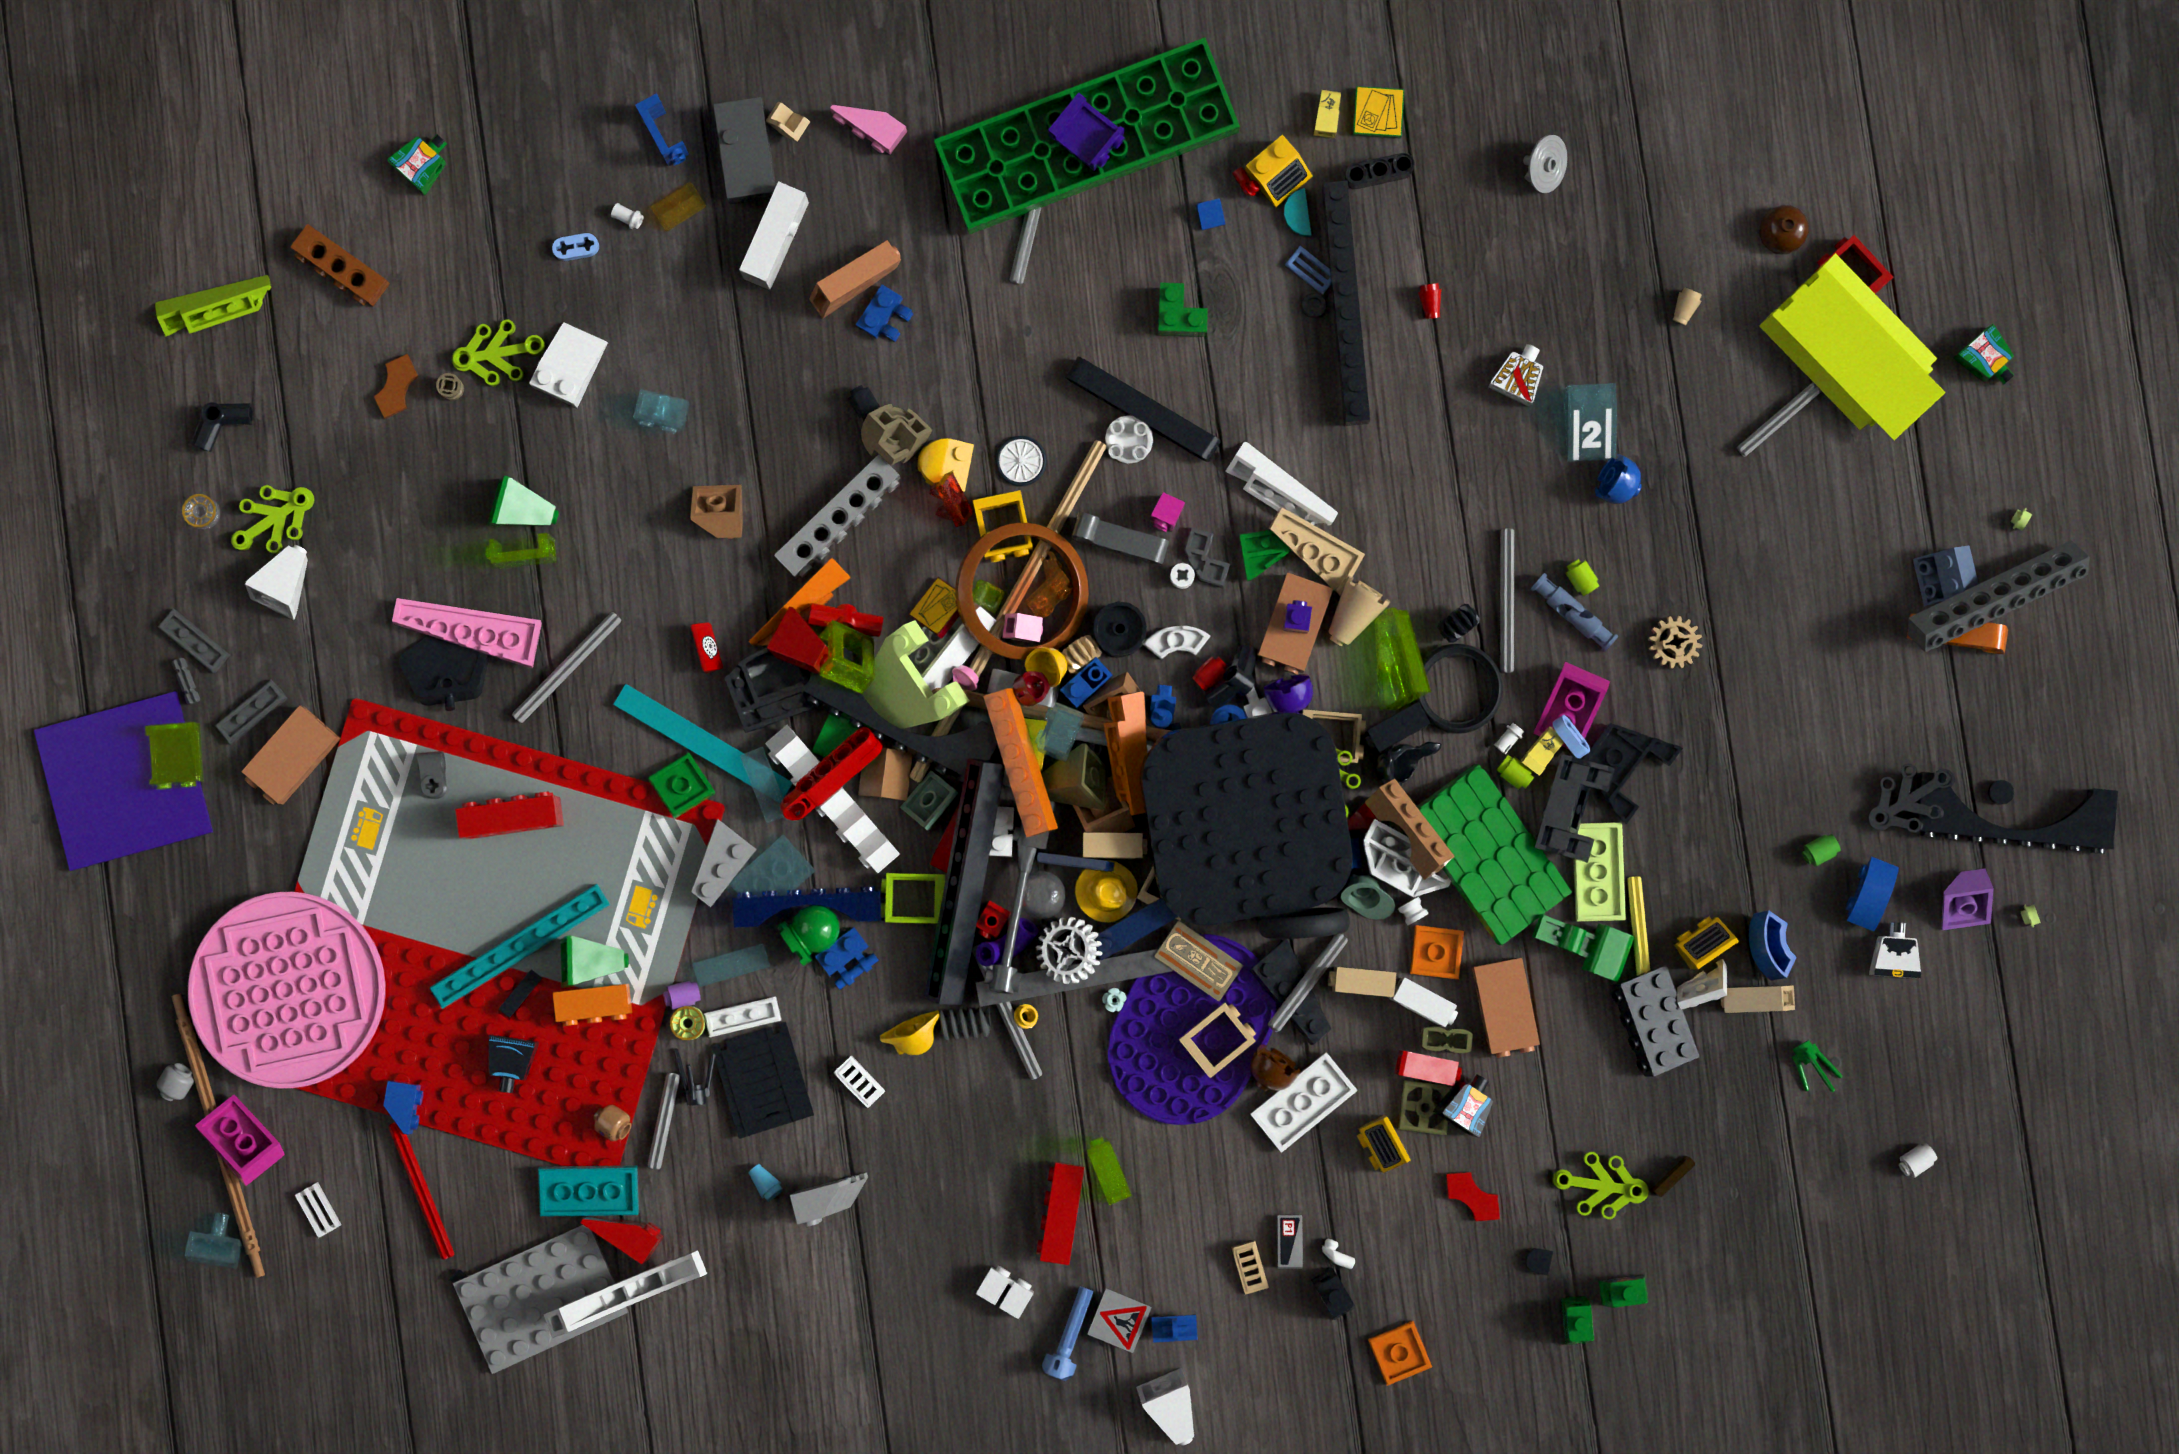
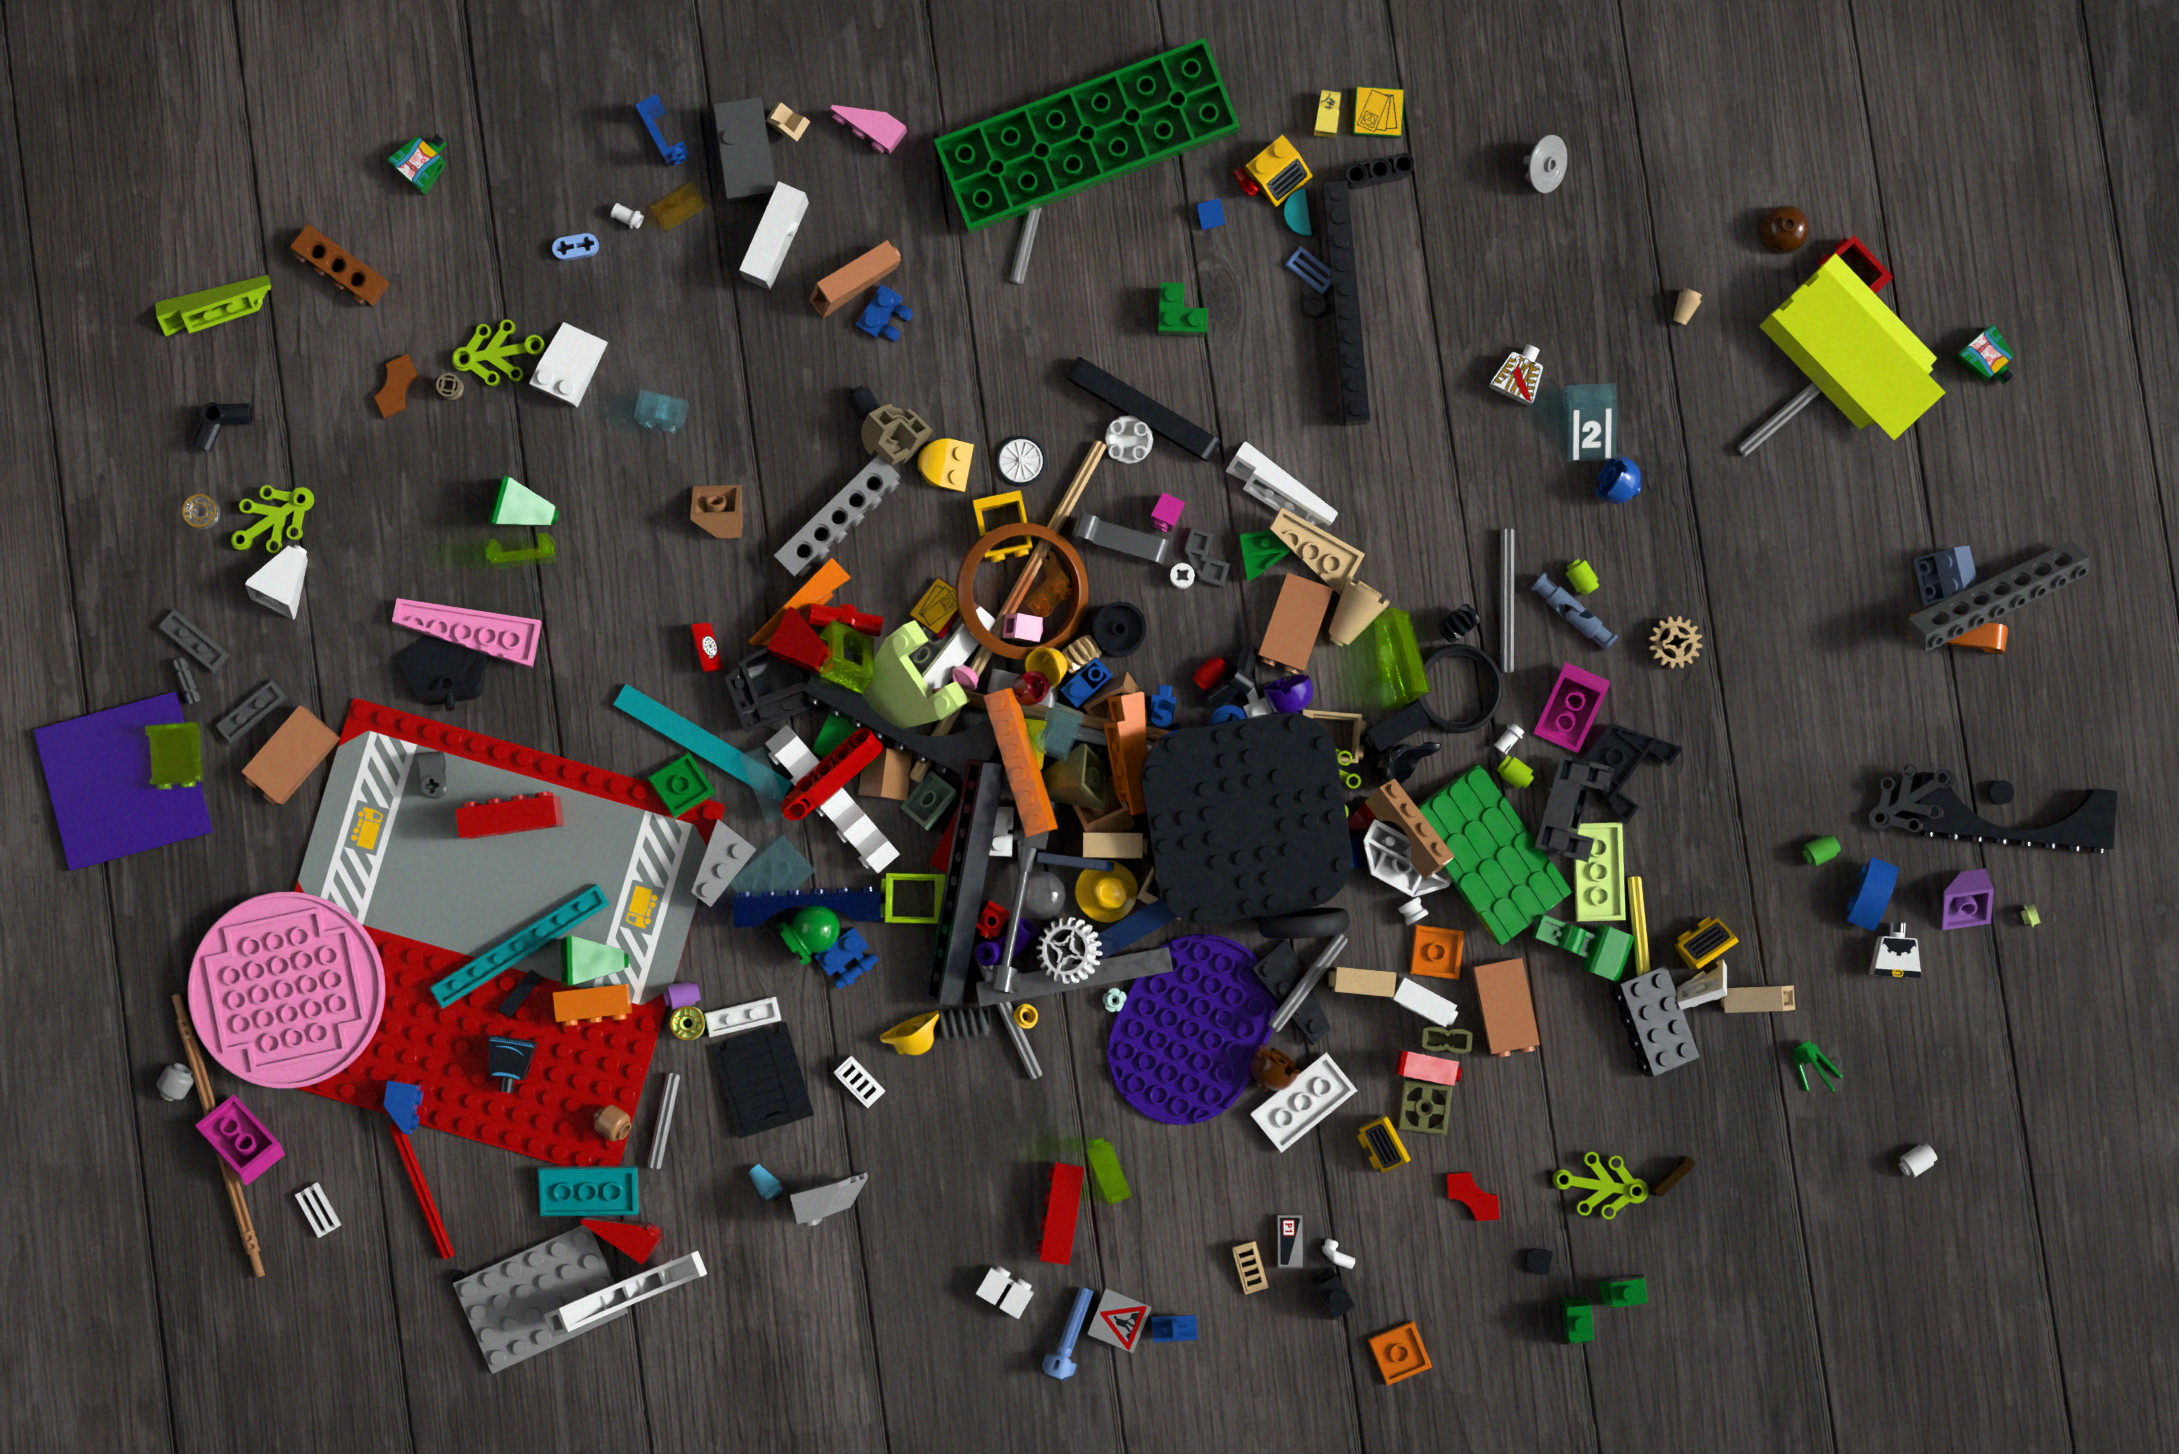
(214, 1247): clear light blue brick -> none
(566, 667): light grey axle -> none
(694, 1092): black plant -> none
(731, 965): clear light blue tile -> none
(955, 502): clear red tile -> none
(987, 595): clear neon green slope -> none
(1086, 133): dark purple panel -> none
(1169, 1405): white slope -> none
(1176, 639): white tile -> none
(1198, 961): sticker -> none
(1199, 1057): tan window -> none
(1297, 617): dark purple brick -> none
(1367, 898): sand green piece -> none
(1430, 298): red cone -> none
(1466, 1106): torso -> none
(1542, 751): light yellow leg -> none
(1571, 736): light blue beam -> none
(1769, 945): blue brick -> none
(2021, 519): yellowish green plate -> none

